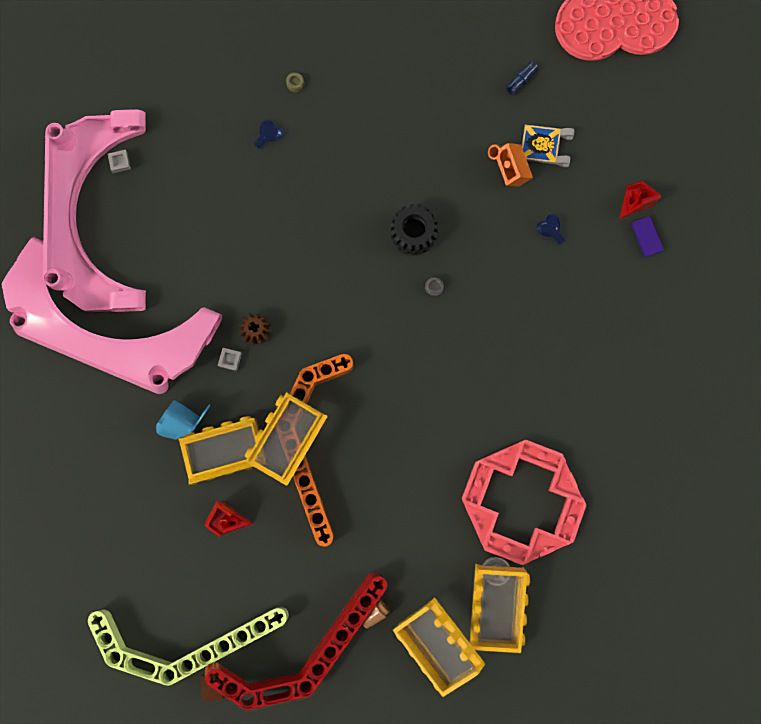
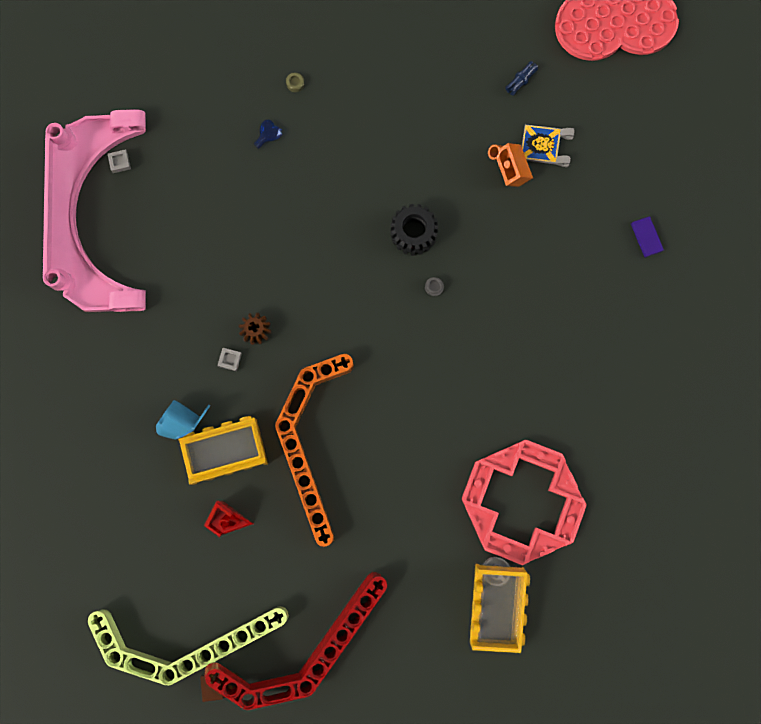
(132, 360): bright pink panel -> none
(285, 438): window -> none
(377, 614): medium nougat cone -> none
(439, 647): window -> none
(551, 228): clear blue rock -> none
(638, 198): red slope -> none

